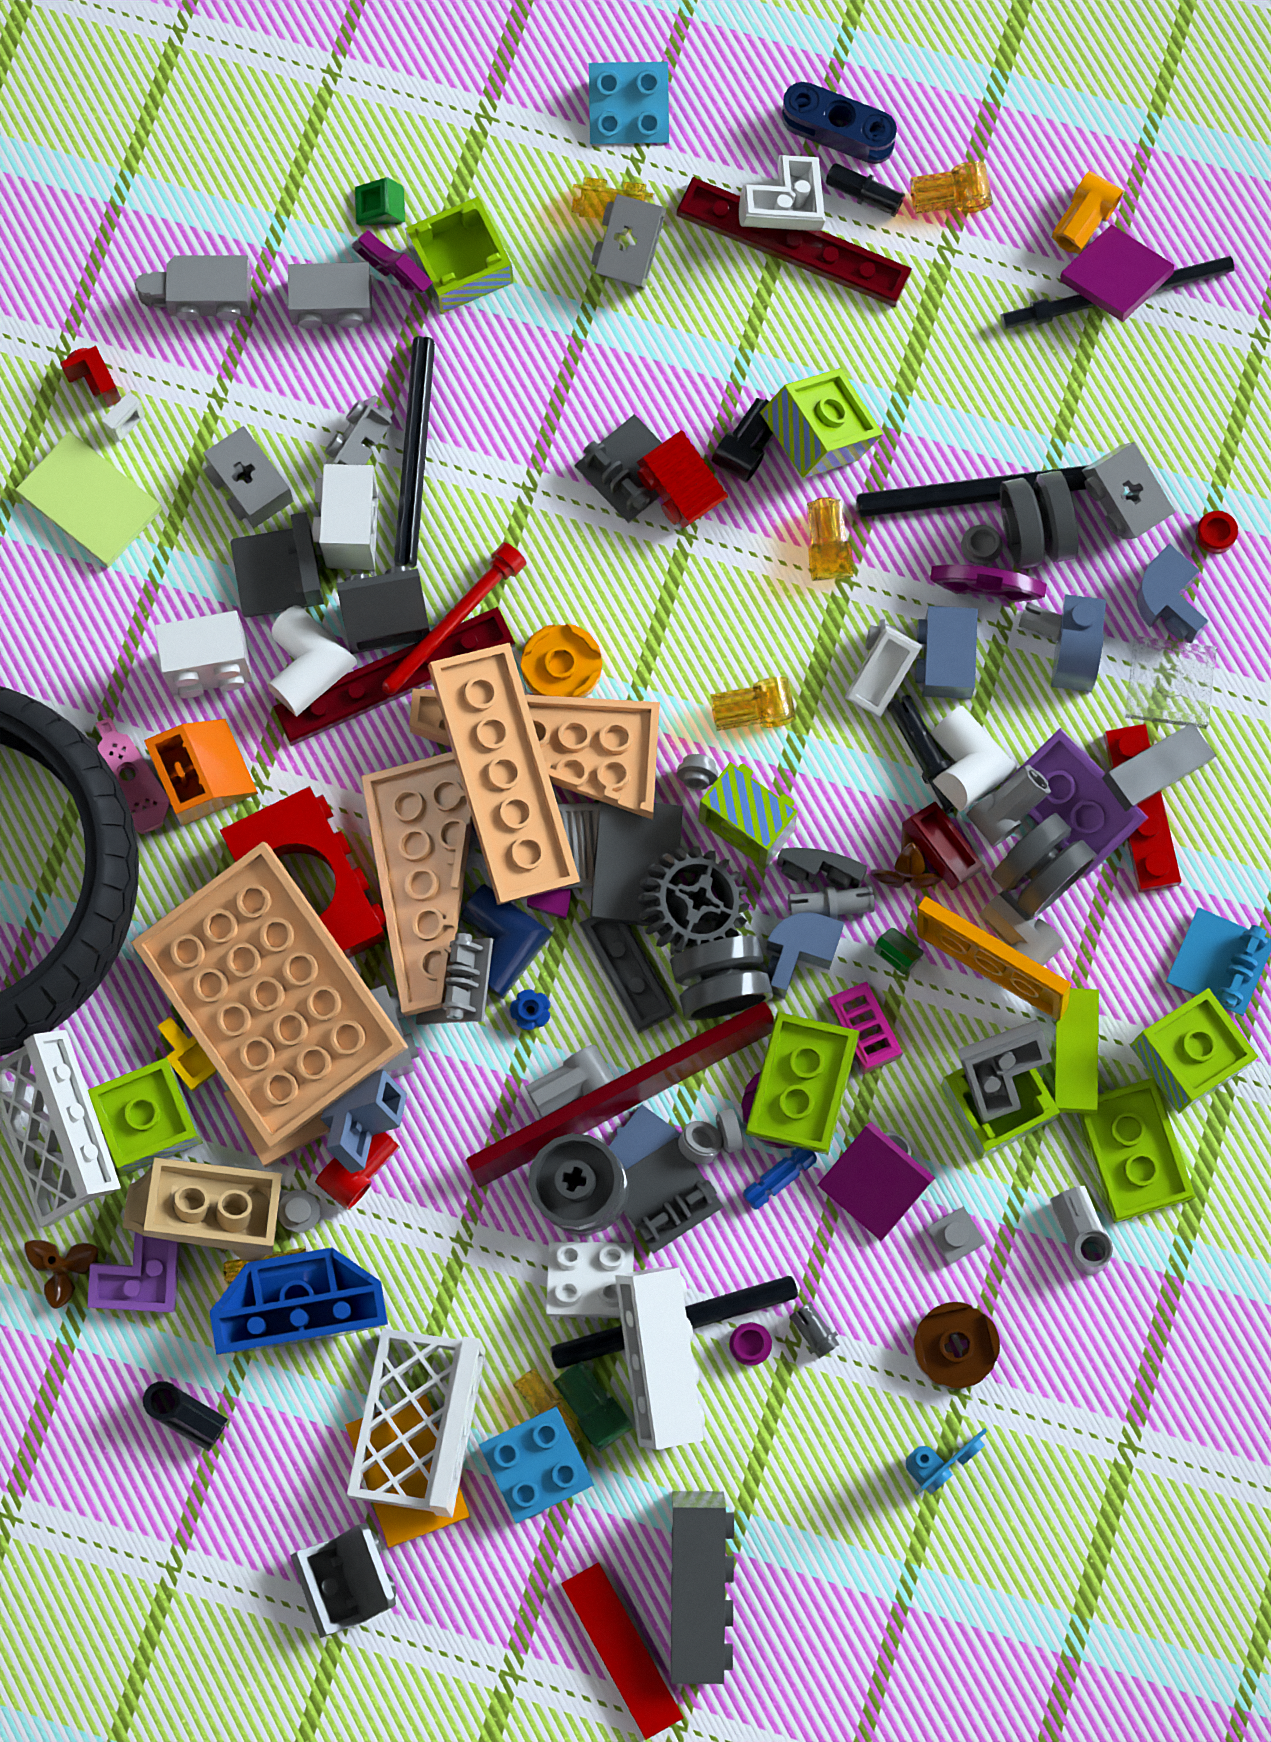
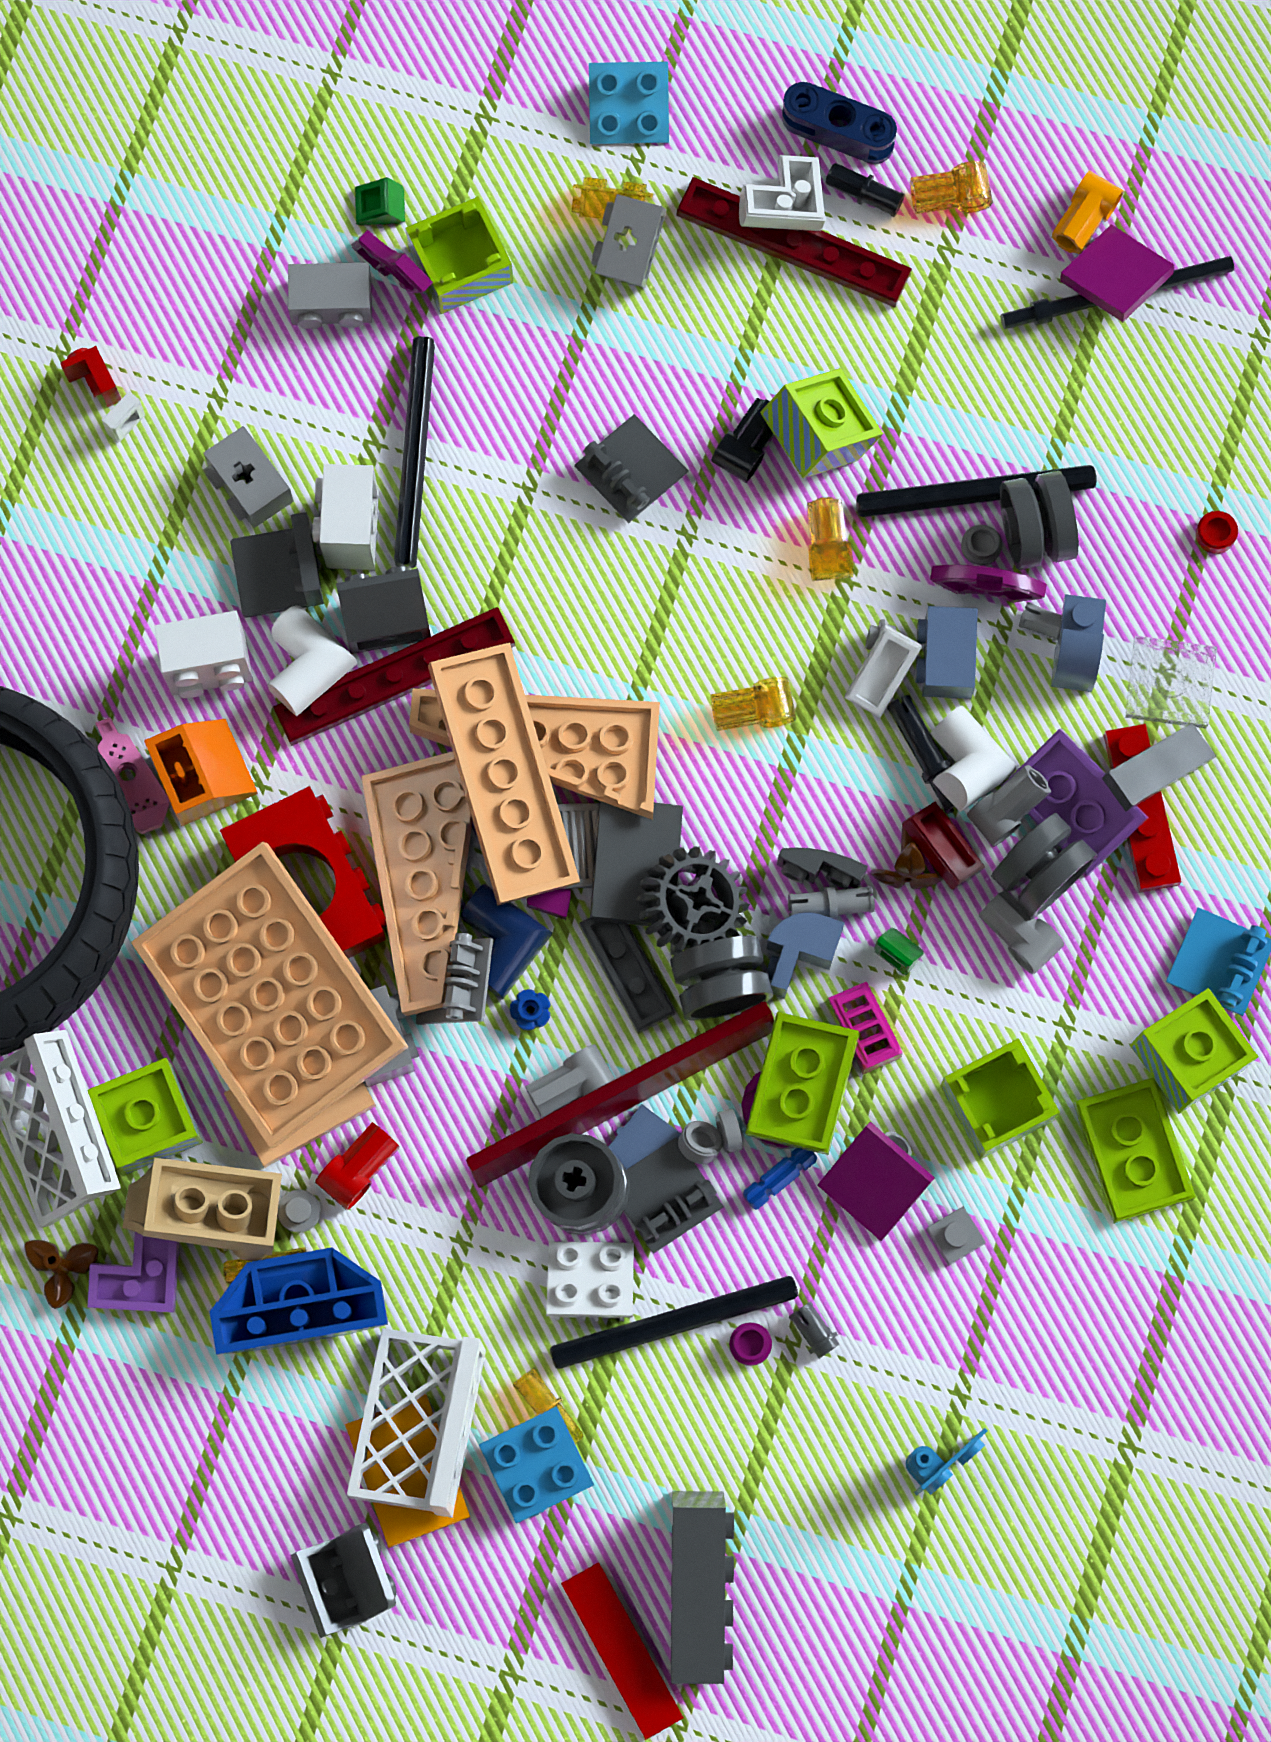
(89, 499): yellowish green tile -> none
(188, 1057): yellow plate -> none
(188, 1417): black piece -> none
(200, 287): light grey hinge -> none
(359, 1114): sand blue brick -> none
(365, 423): light grey hinge -> none
(505, 563): red piece -> none
(561, 662): light orange tile -> none
(598, 1414): clear green piece -> none
(660, 1357): white brick -> none
(680, 480): red brick -> none
(697, 771): light grey plate -> none
(748, 814): lime container -> none
(969, 1325): reddish brown plate -> none
(992, 958): light orange tile -> none
(995, 1060): light grey brick -> none
(1077, 1054): lime tile -> none
(1081, 1226): light grey piece -> none
(1145, 502): light grey brick -> none
(1162, 593): sand blue brick -> none

